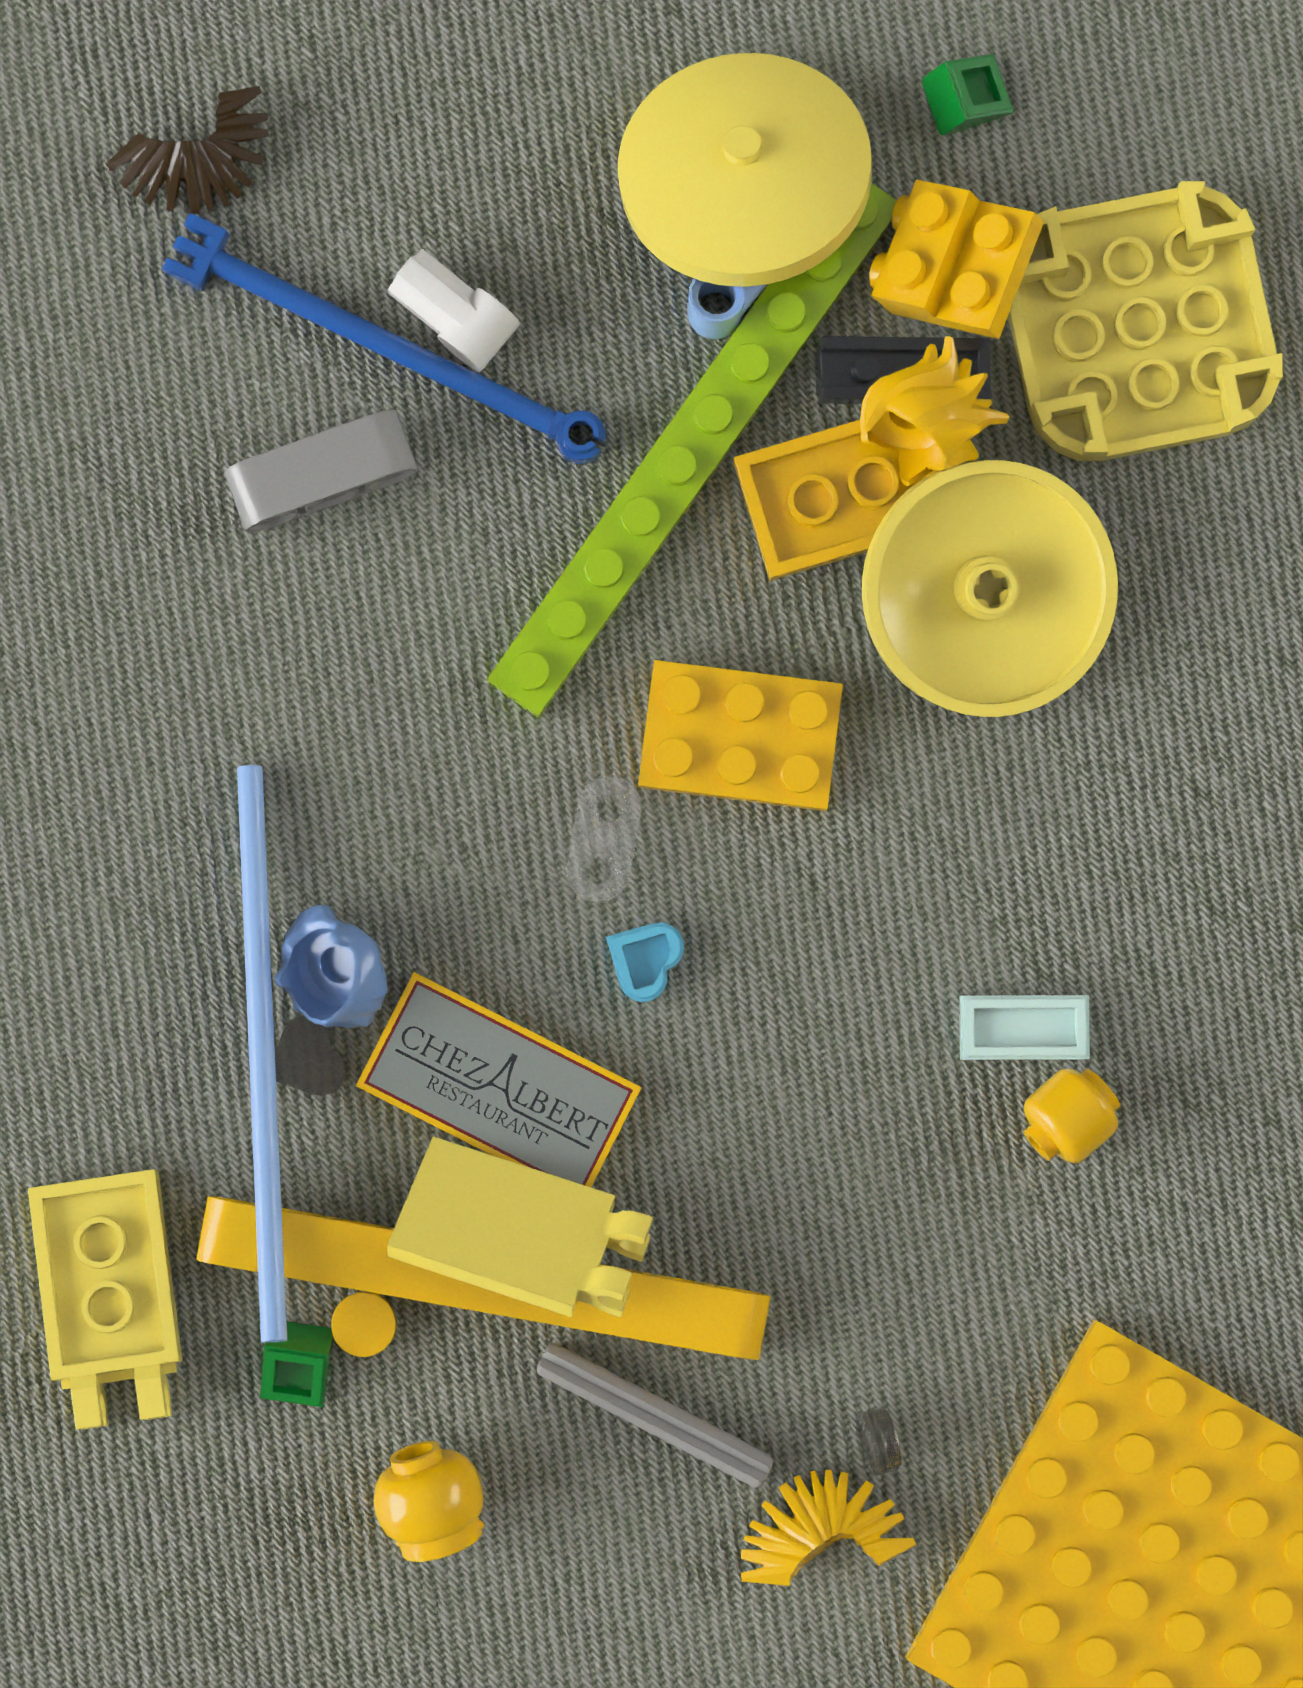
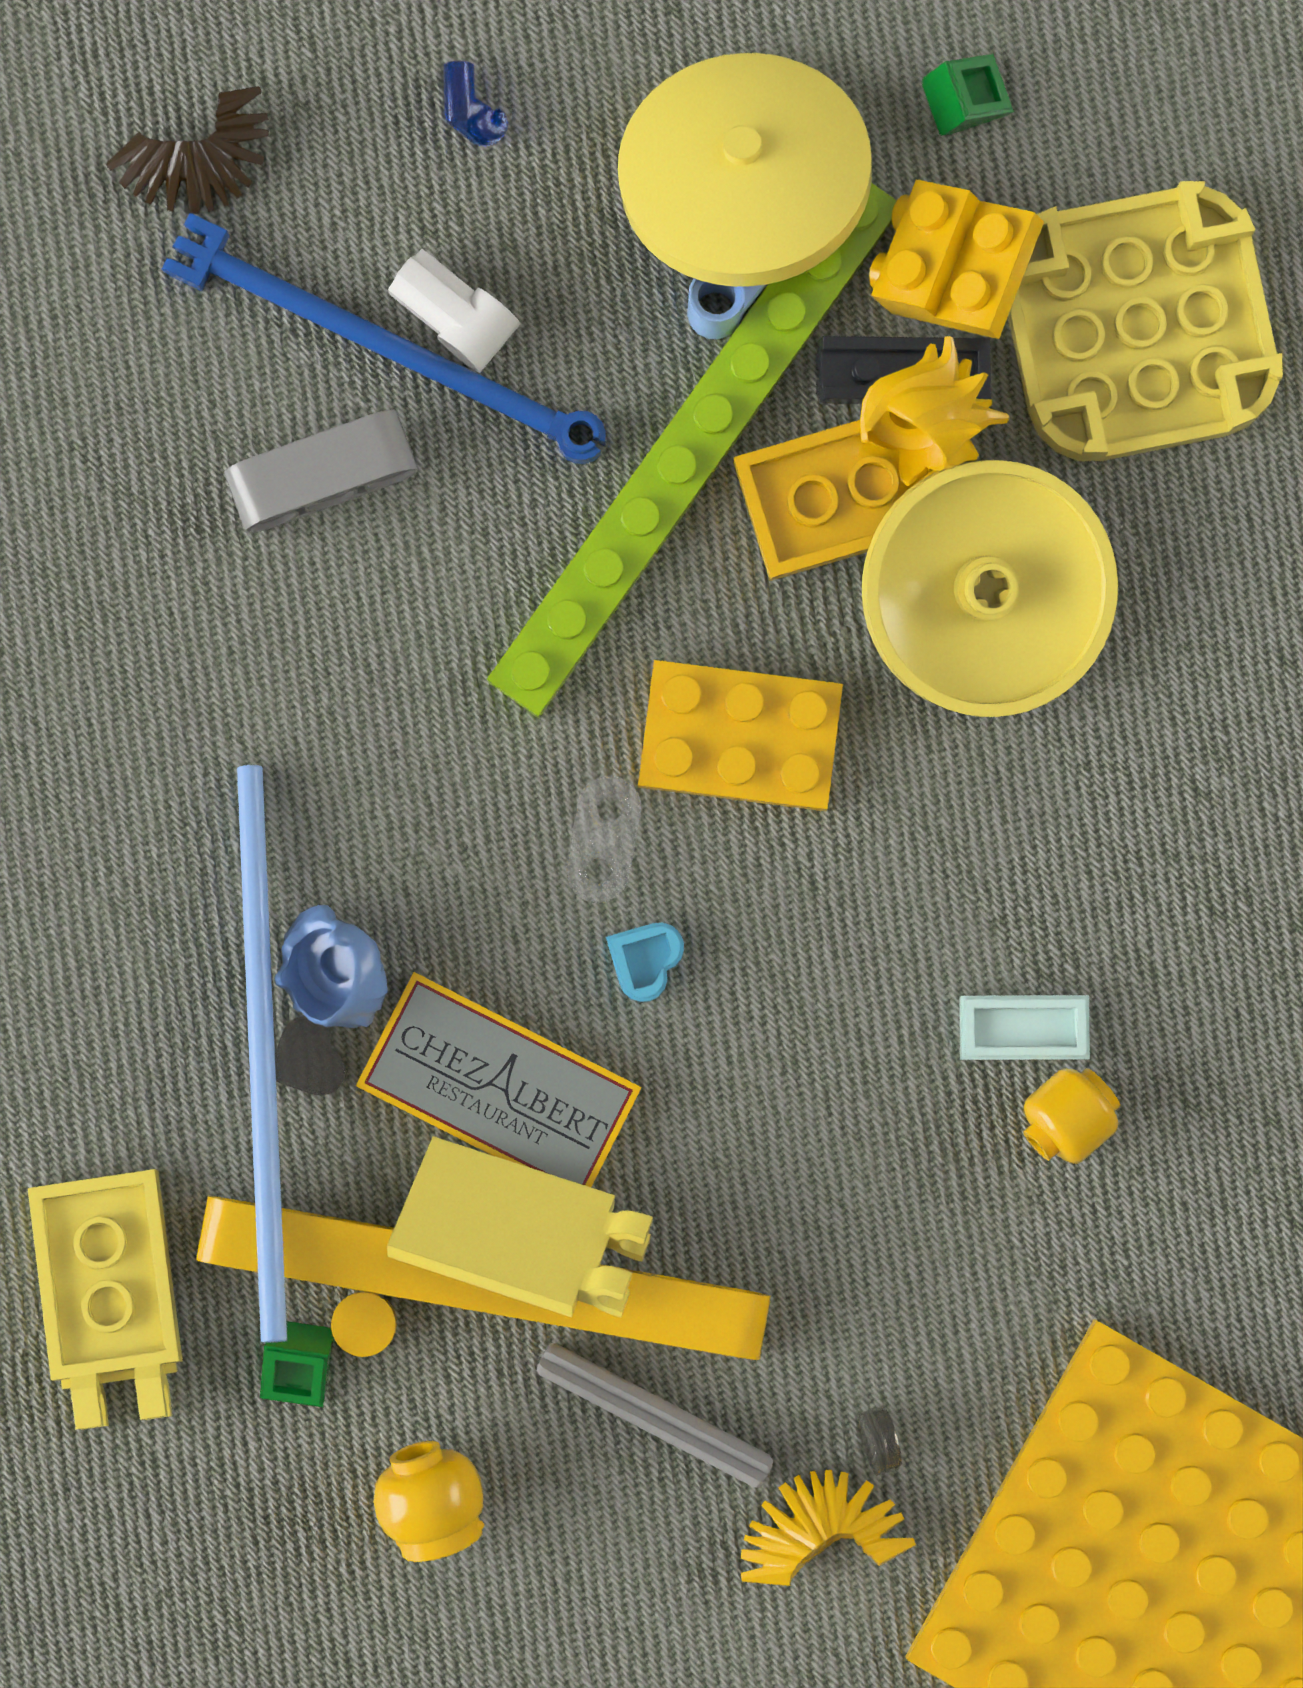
(465, 111): none -> clear blue arm

